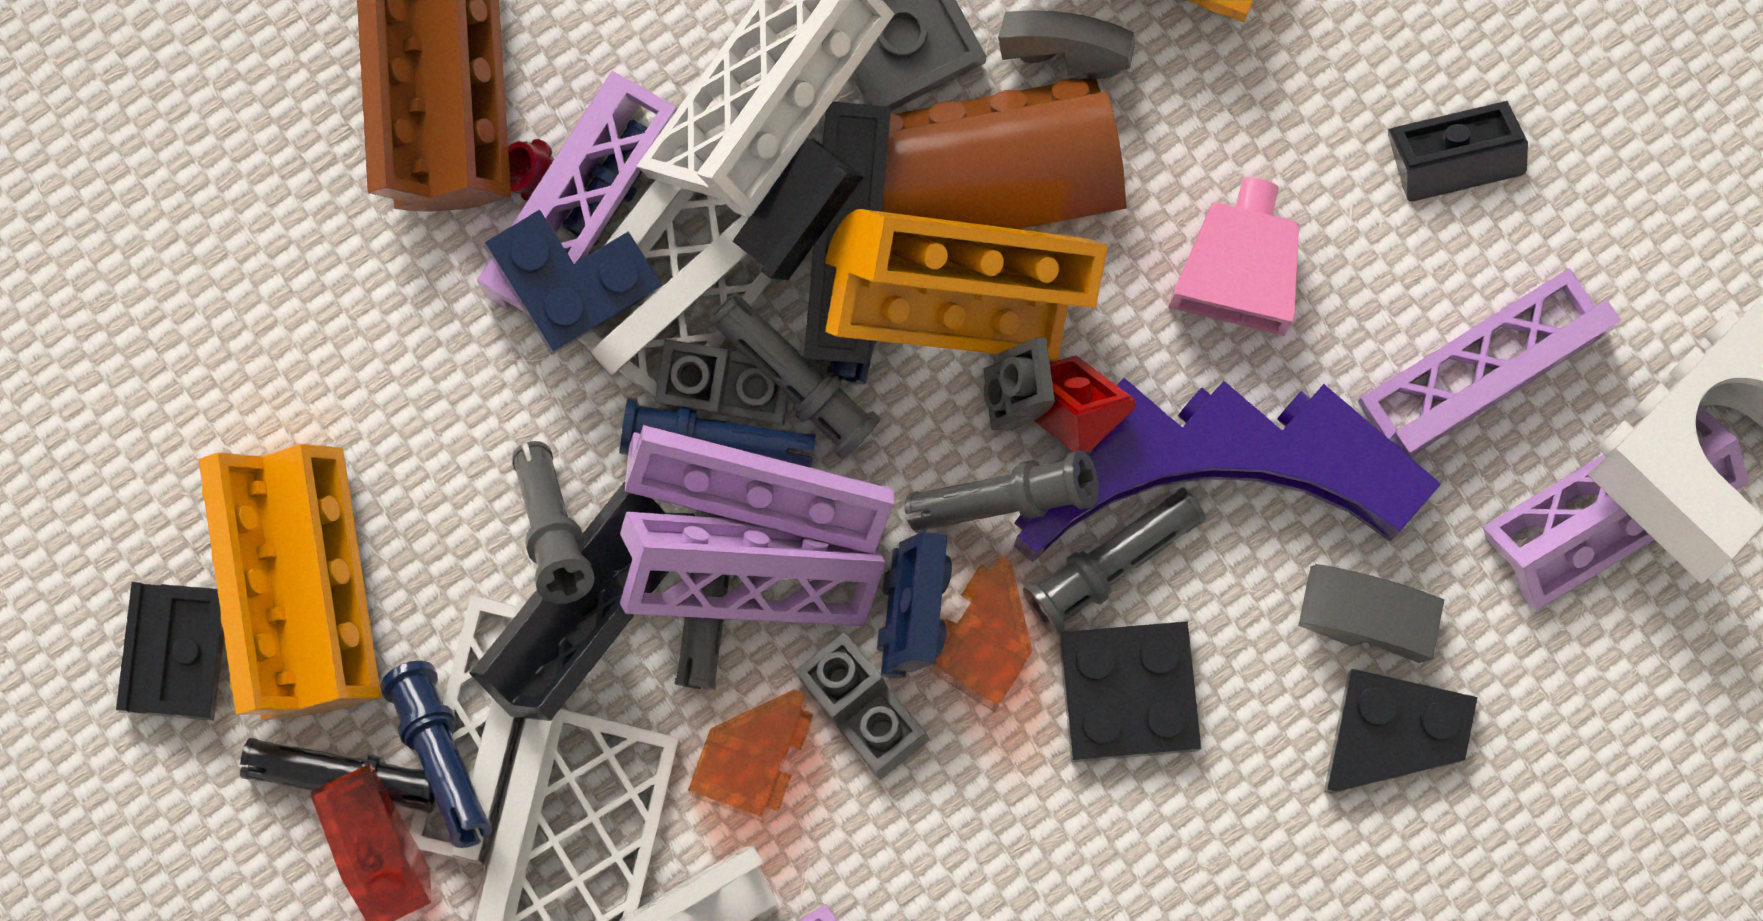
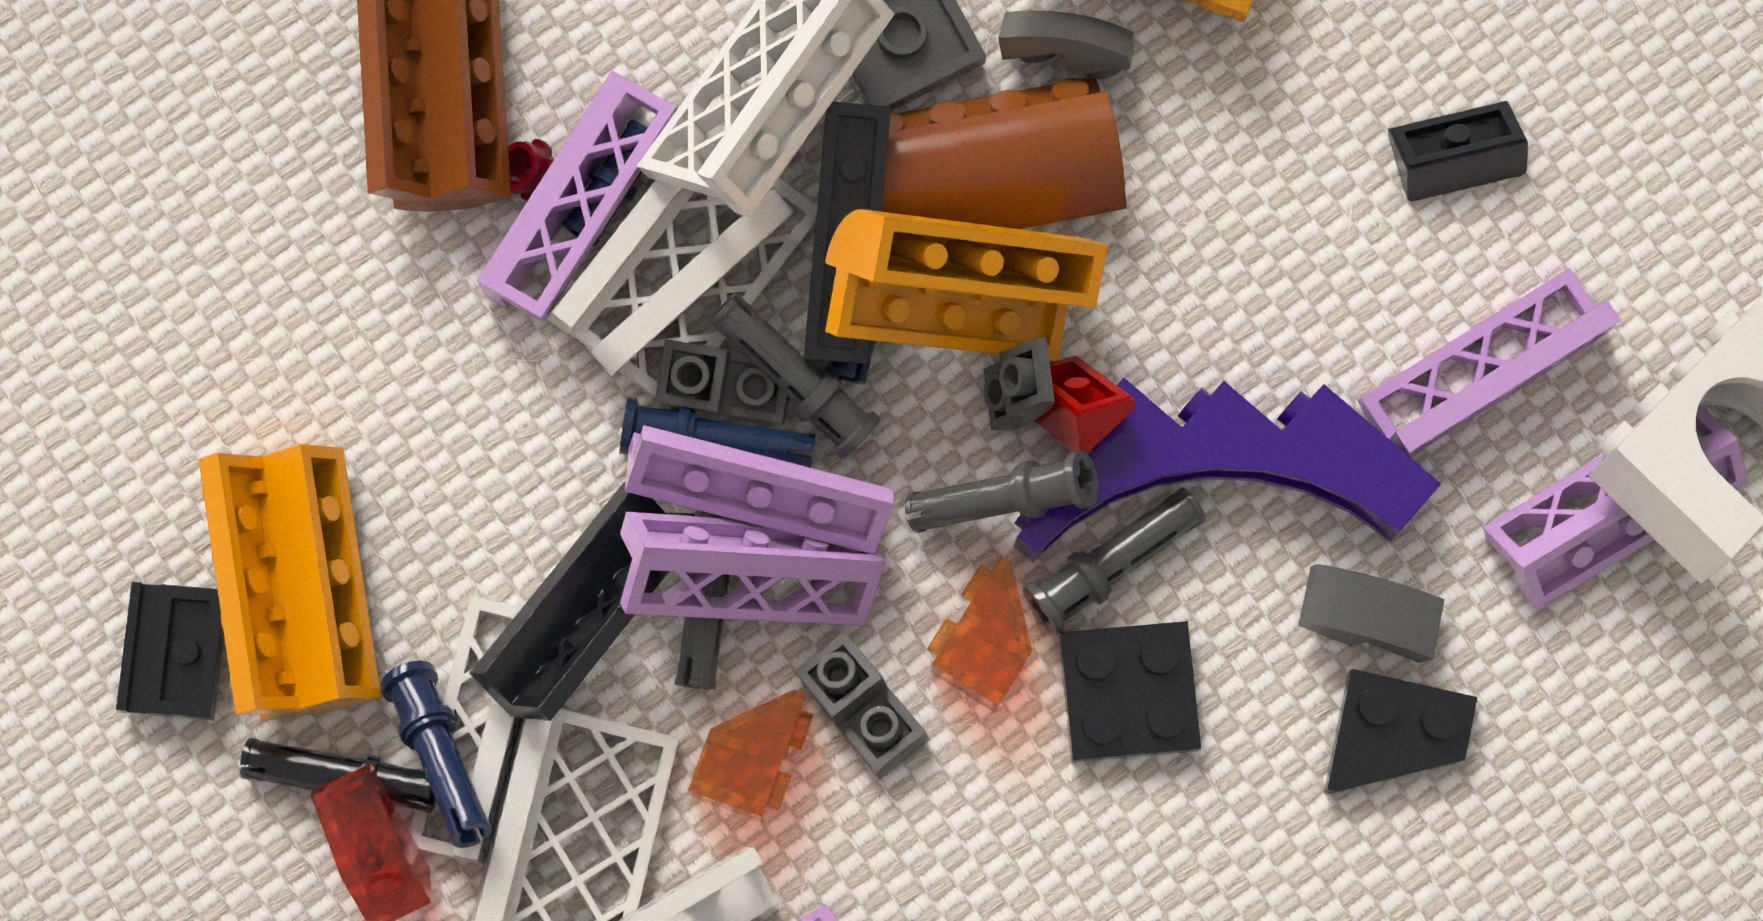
(553, 539): dark grey pin -> none
(563, 296): dark blue plate -> none
(797, 209): black panel -> none
(914, 592): dark blue plate -> none
(1243, 263): bright pink torso -> none

